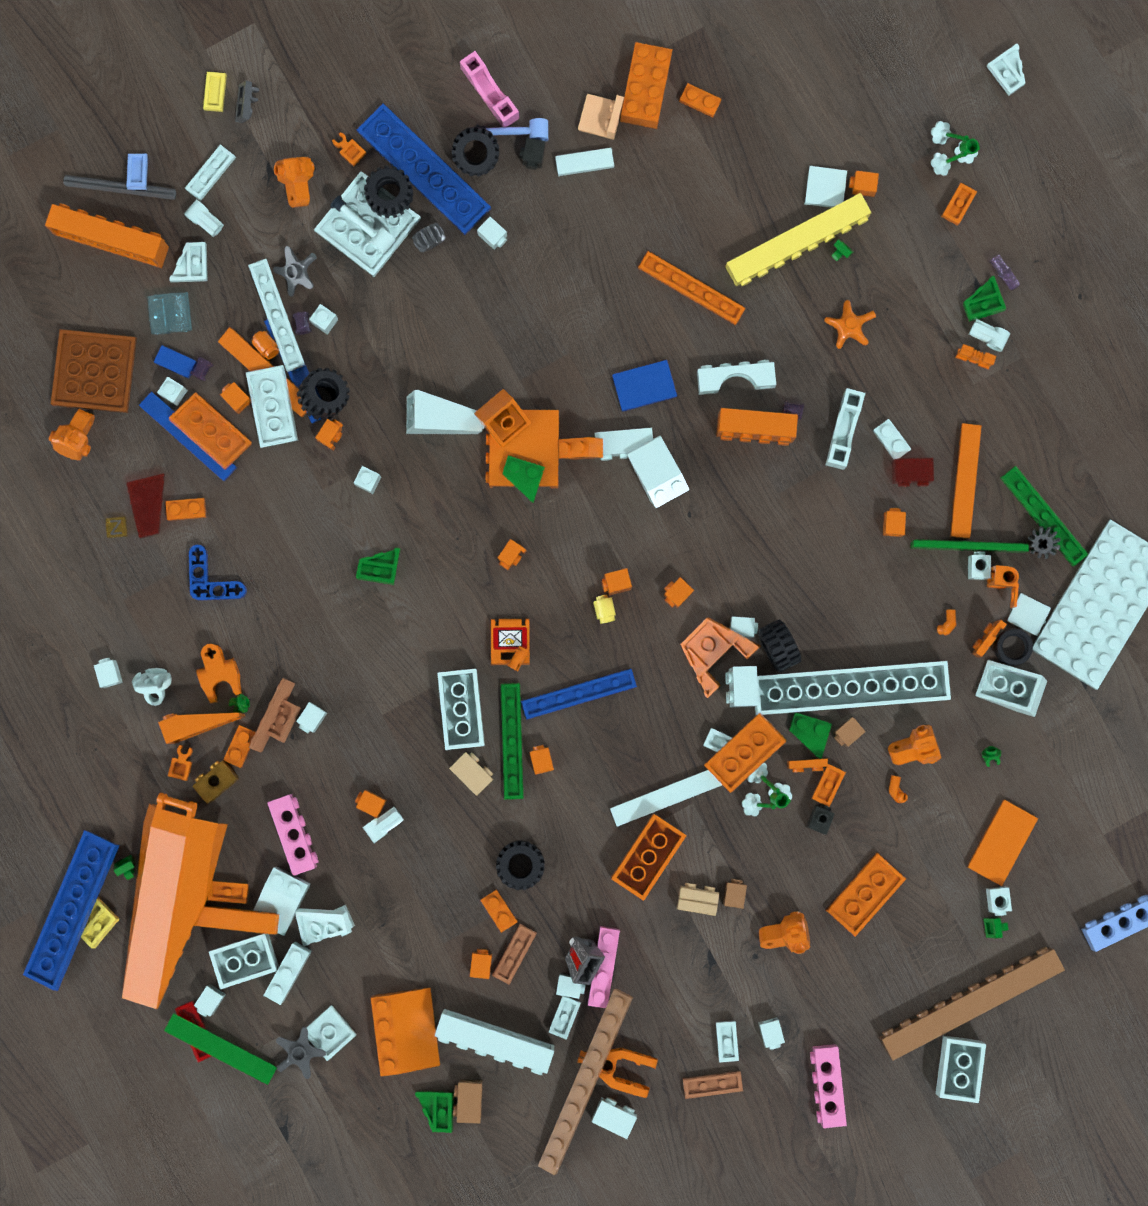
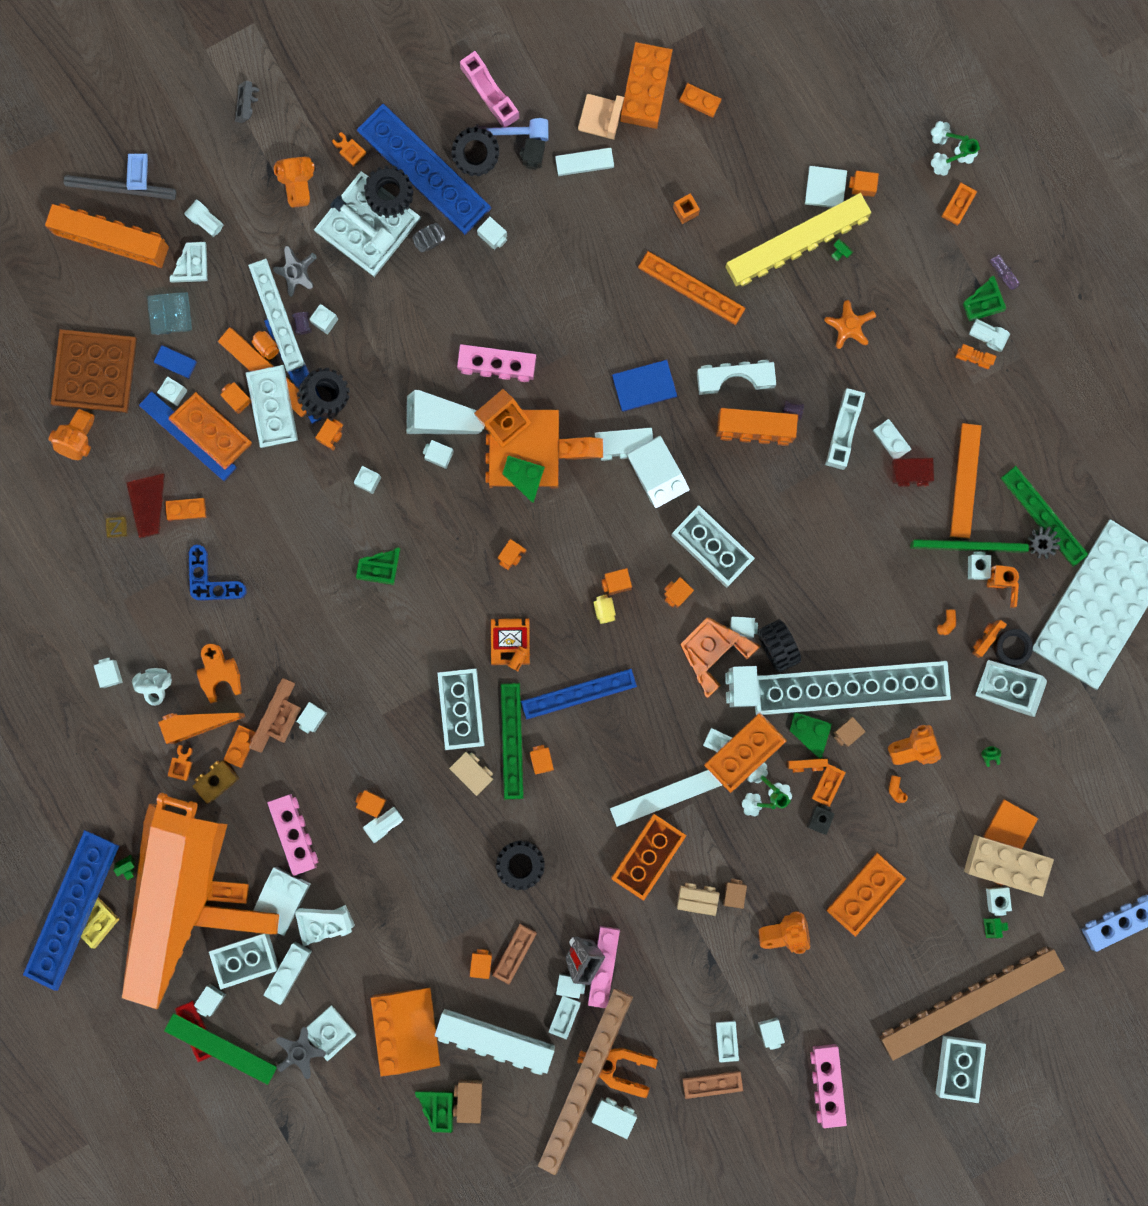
(201, 369): clear purple bush -> none
(210, 172): light aqua tile -> none
(214, 91): light yellow tile -> none
(242, 703): green plate -> none
(438, 454): none -> light aqua brick
(488, 355): none -> bright pink brick
(499, 911): orange plate -> none
(686, 208): none -> orange brick
(712, 546): none -> light aqua brick
(894, 522): orange brick -> none
(1008, 70): light aqua wing -> none
(1008, 865): none -> tan brick
(1029, 614): light aqua piece -> none

